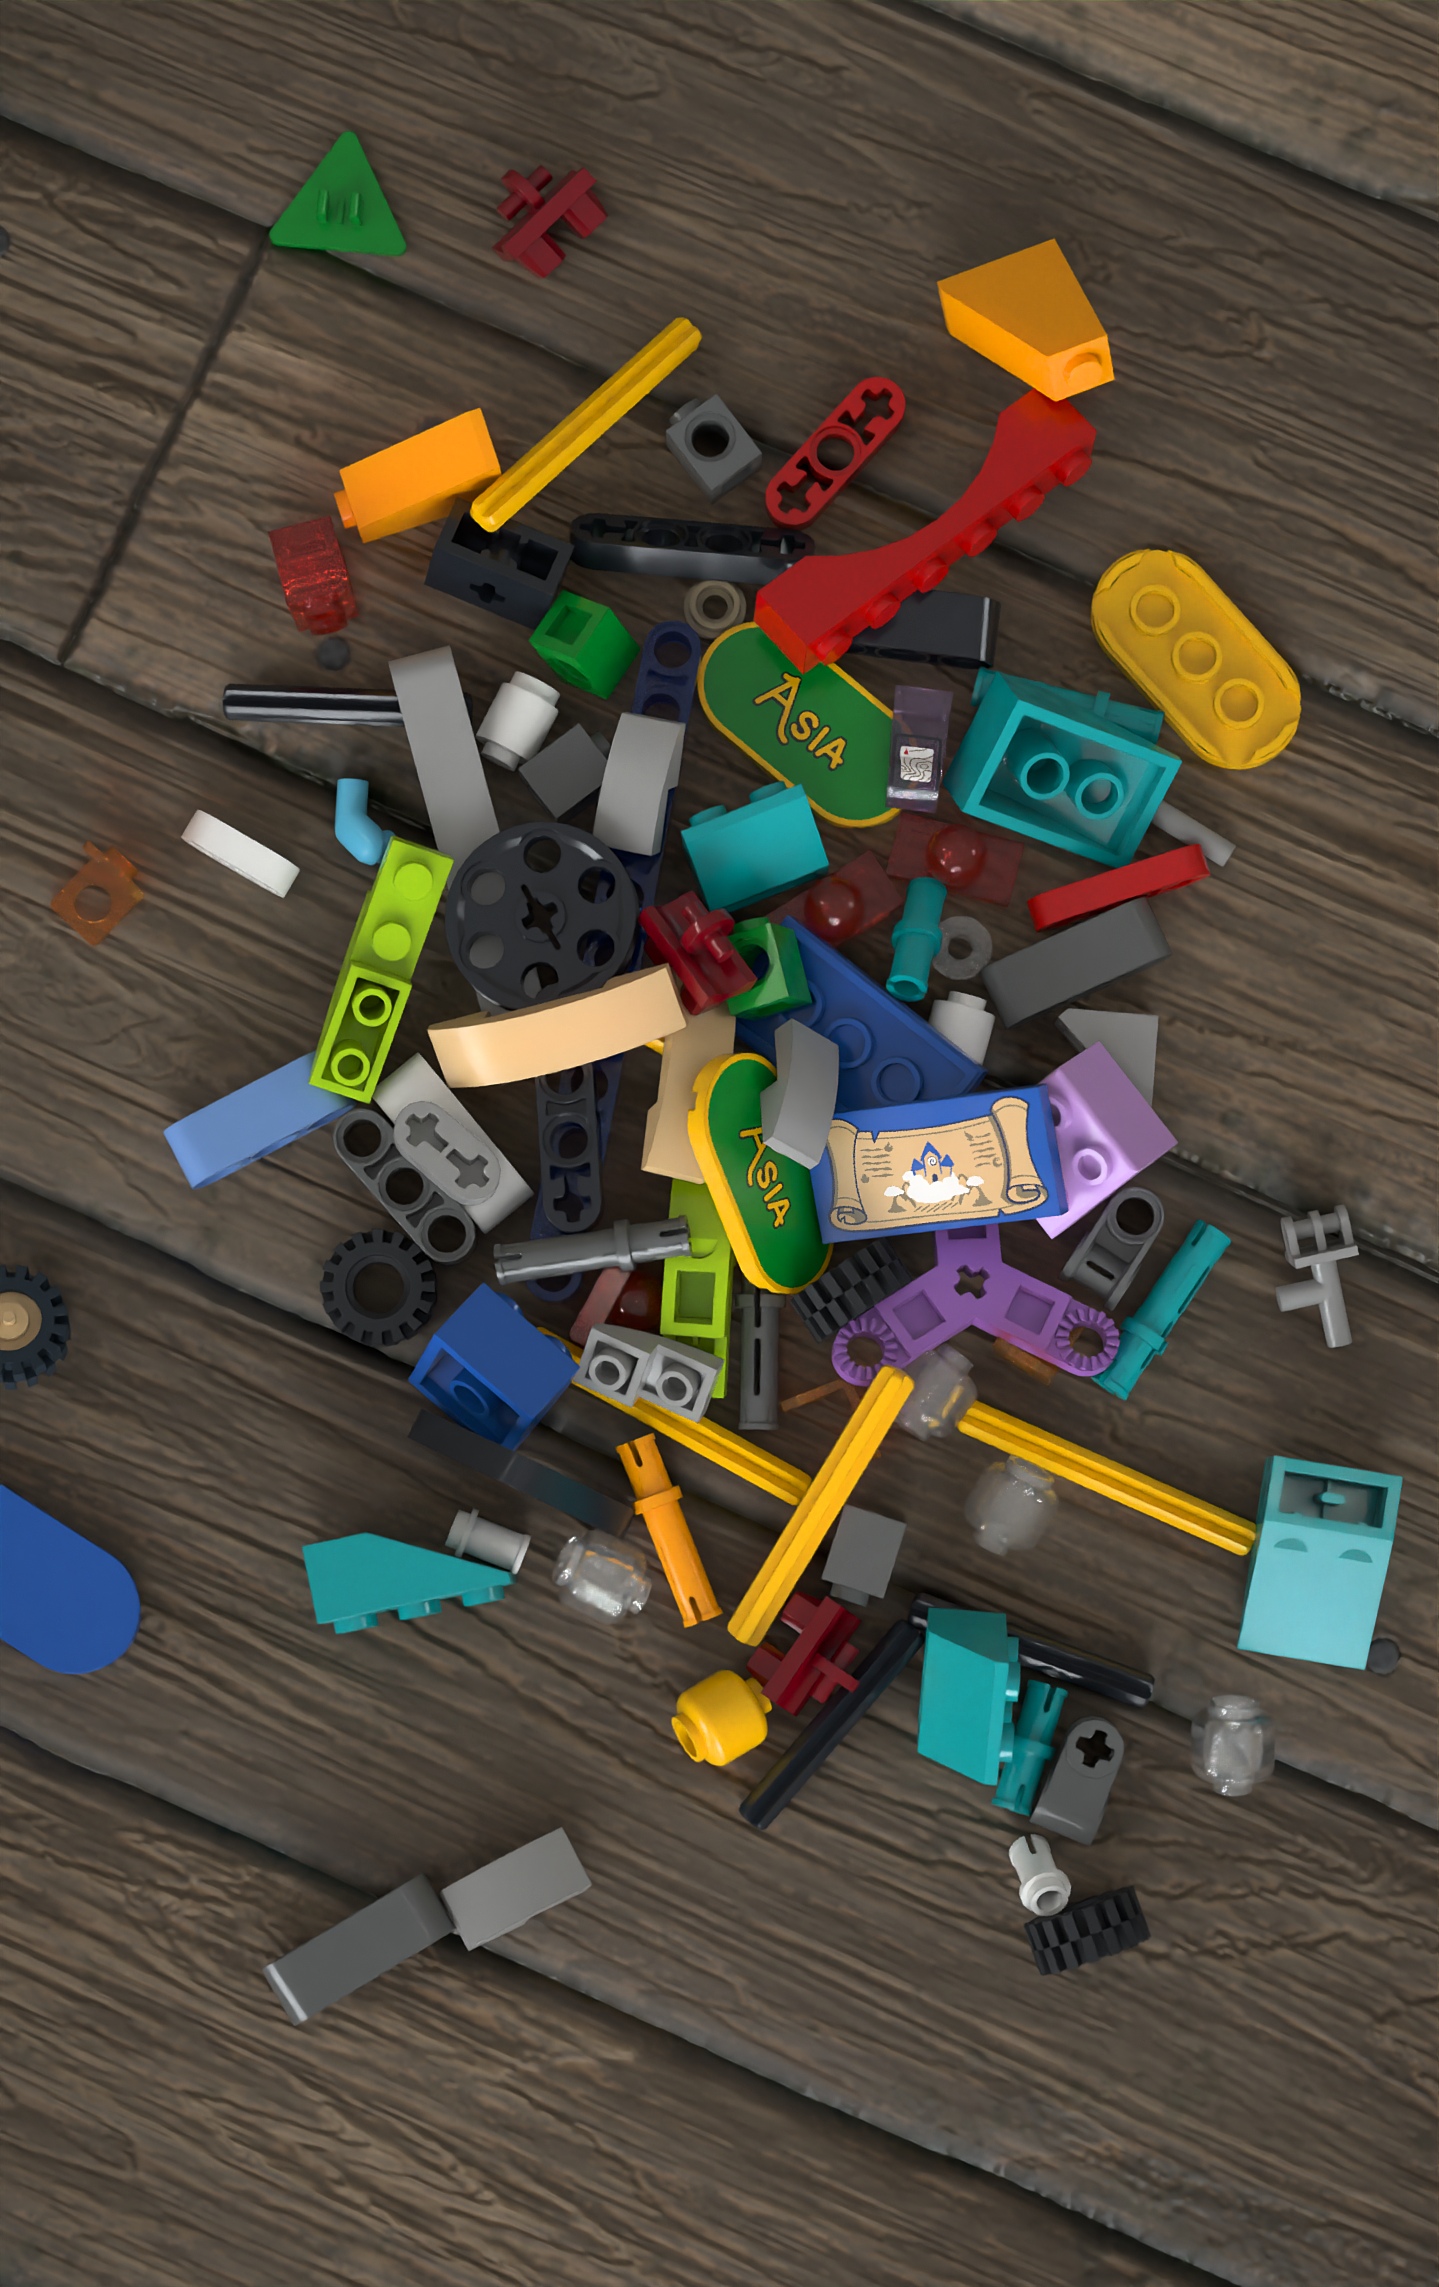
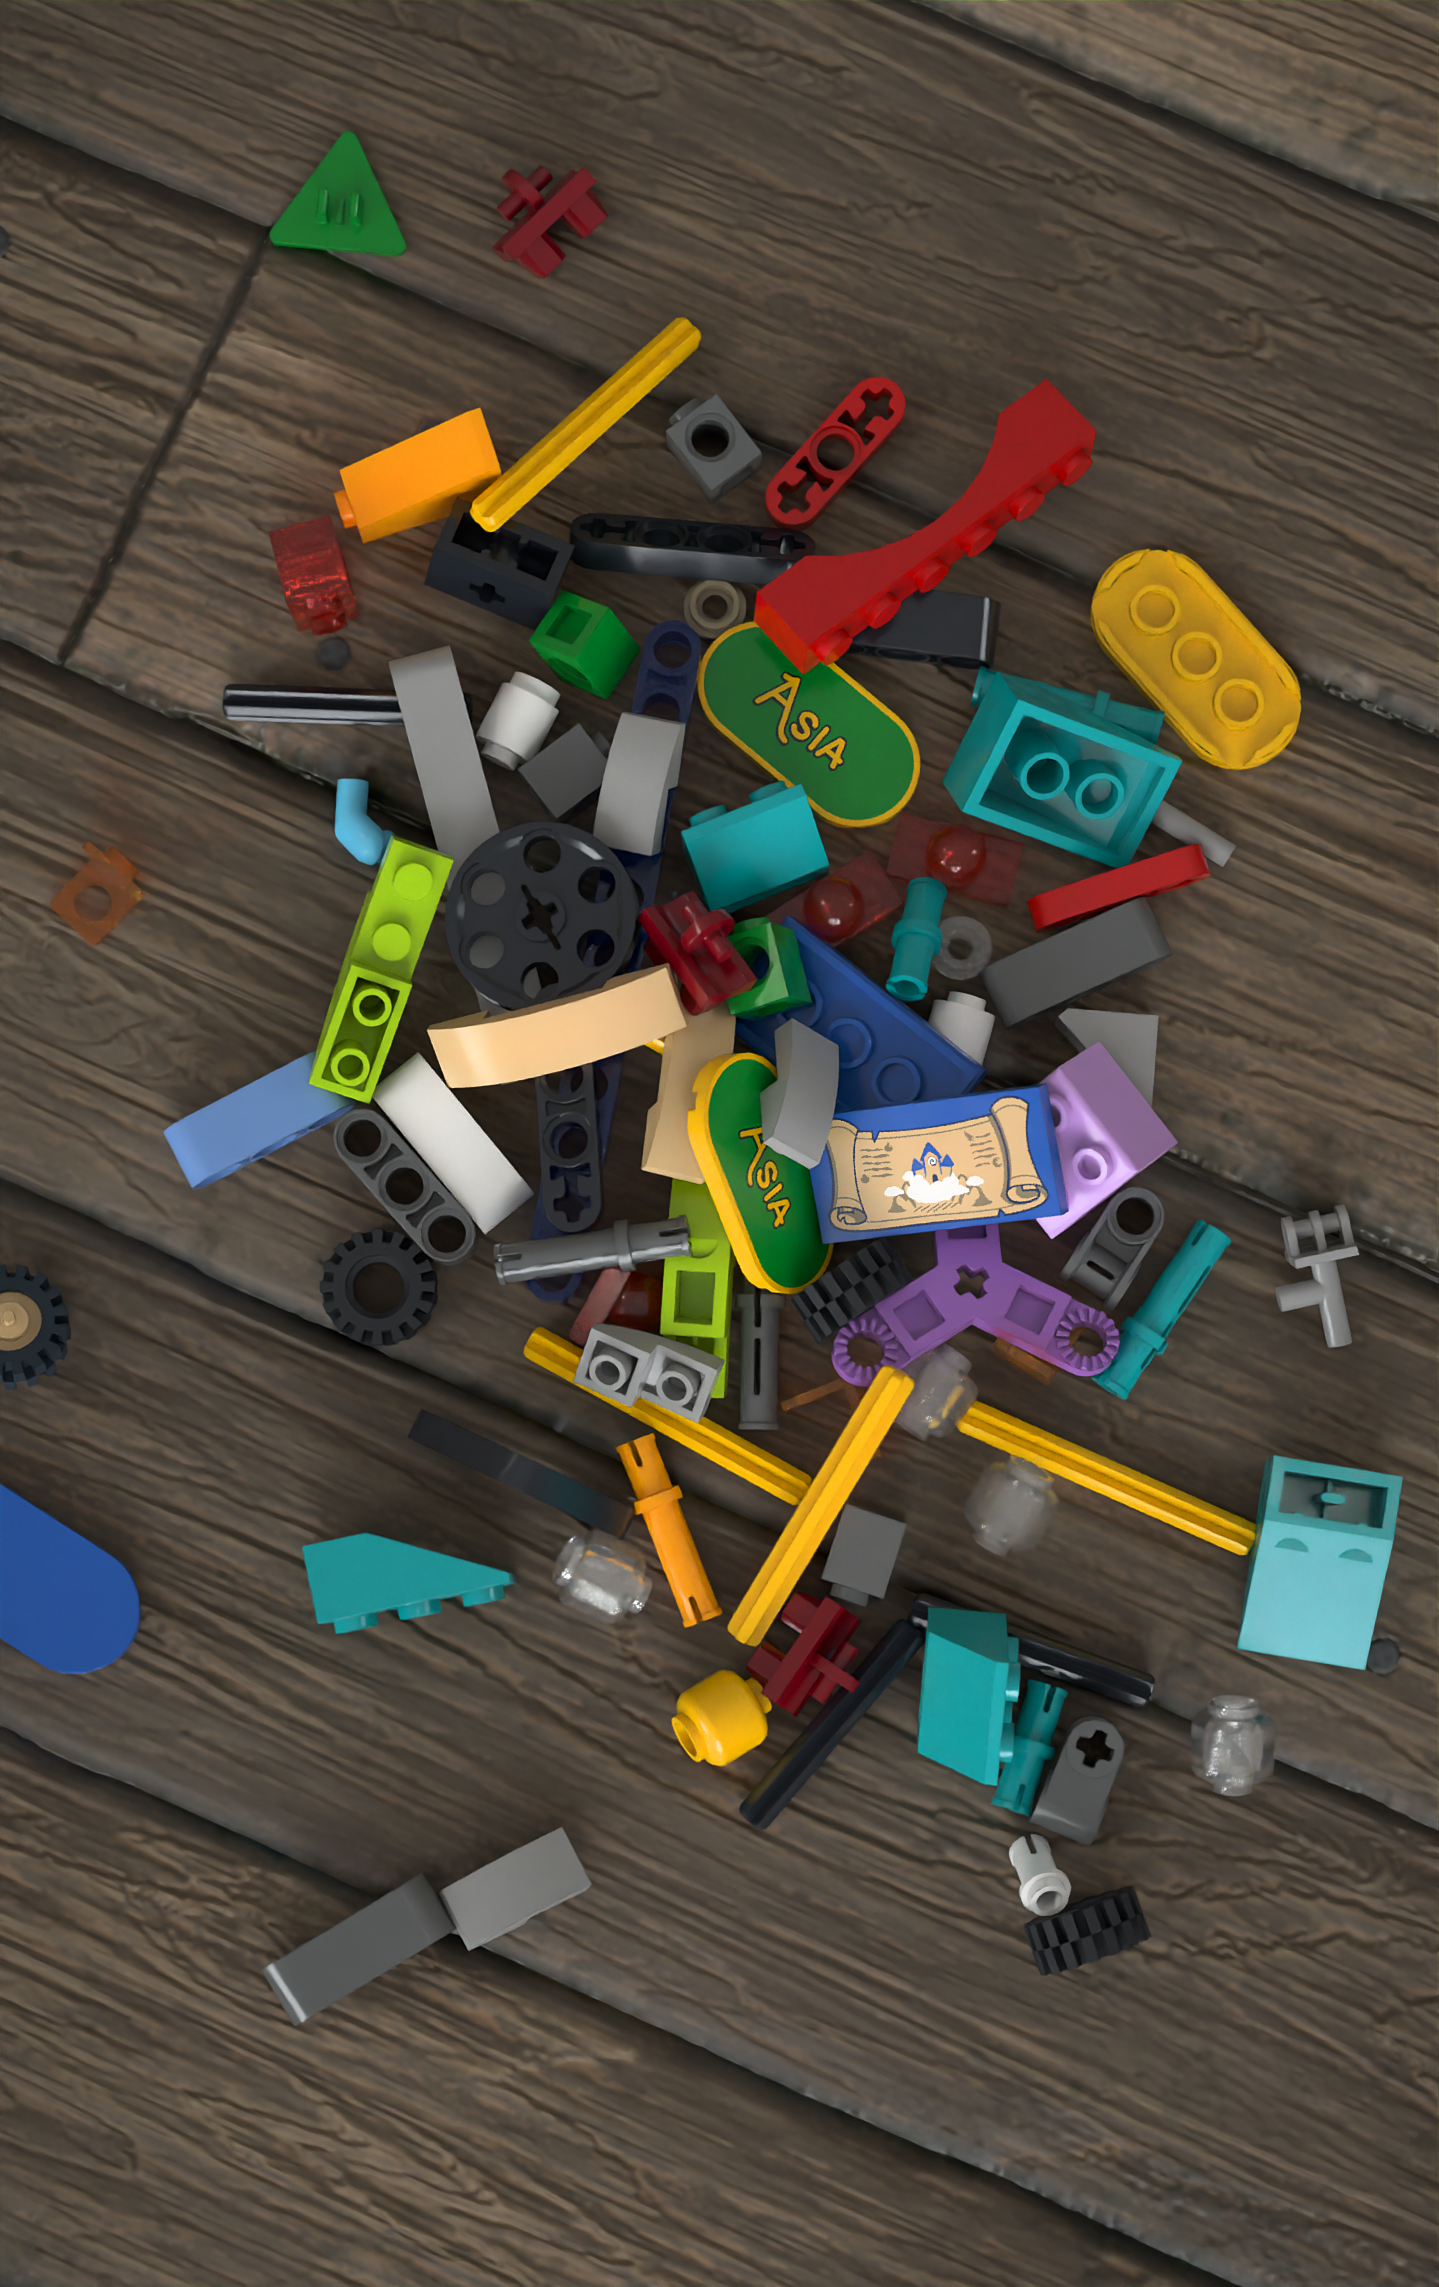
(240, 853): white beam -> none
(457, 1142): light grey beam -> none
(487, 1541): white pin -> none
(493, 1369): blue slope -> none
(917, 747): clear purple leg -> none
(1030, 320): light orange slope -> none

